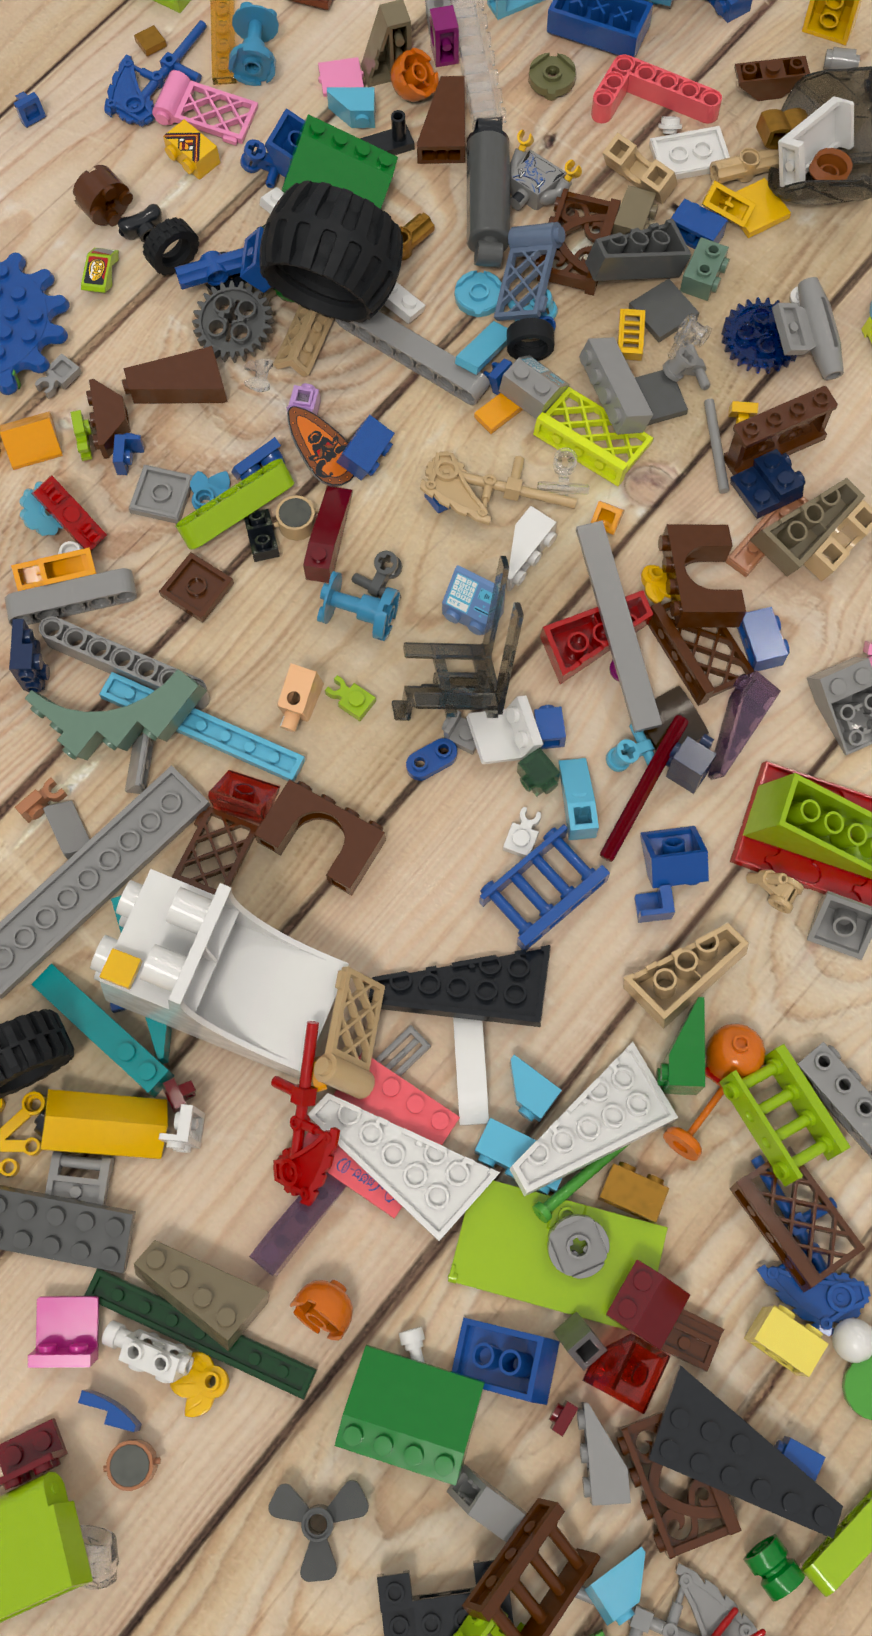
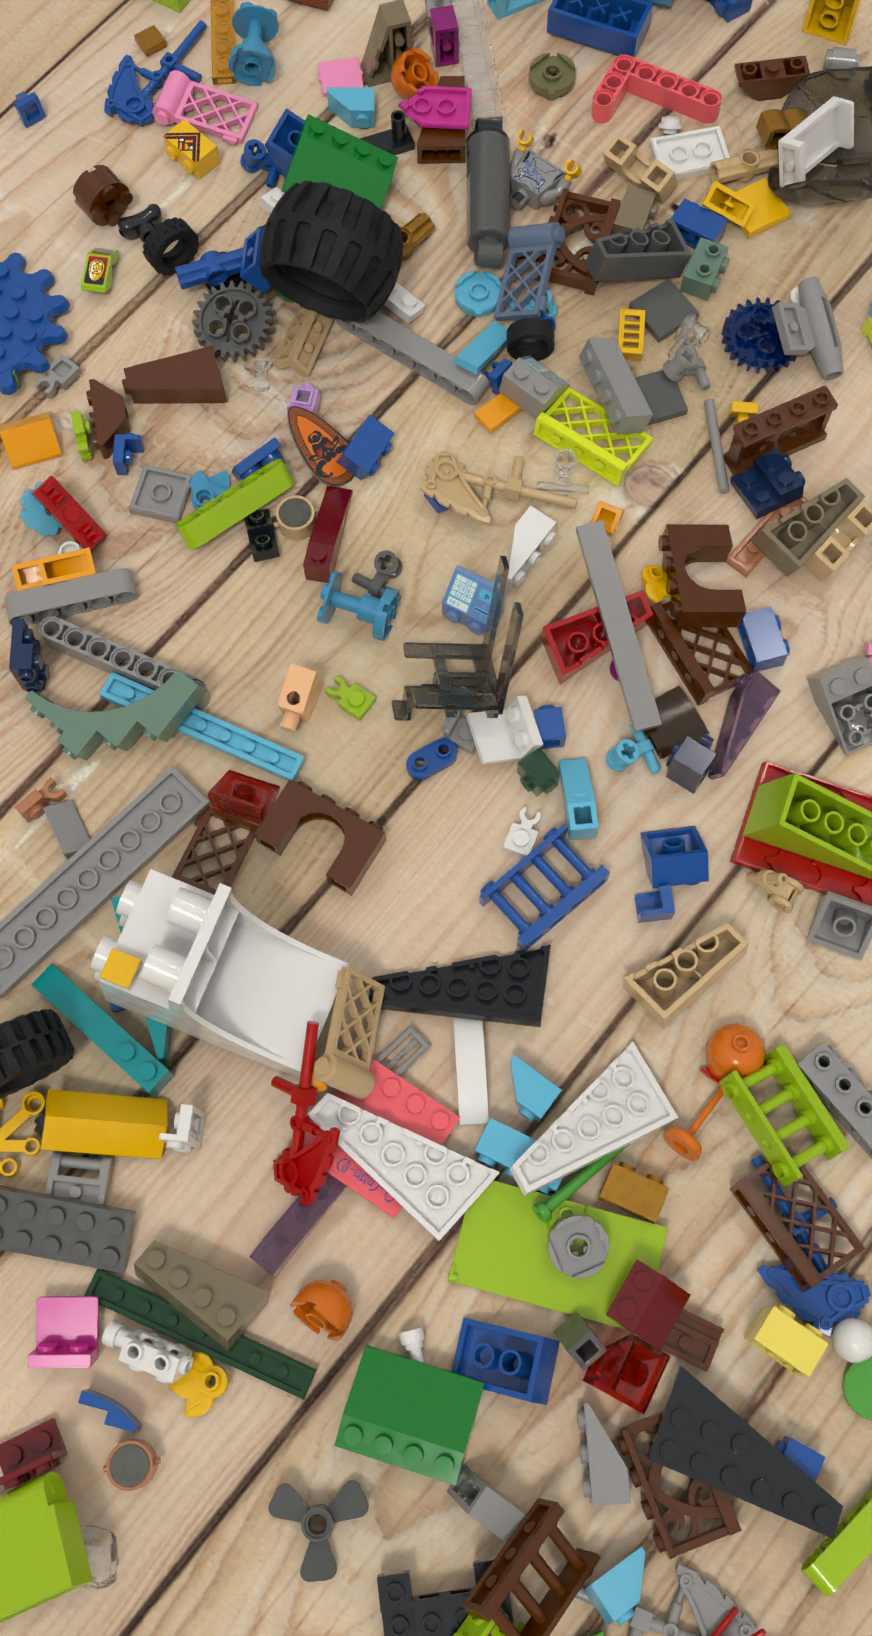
(139, 765): light grey slope -> none
(178, 1094): dark red tile -> none
(196, 587): reddish brown plate -> none
(439, 107): none -> dark pink tile
(562, 1417): dark red plate -> none
(643, 788): dark red axle -> none
(685, 1062): green slope -> none
(778, 1573): green wheel -> none
(830, 165): dark orange piece -> none

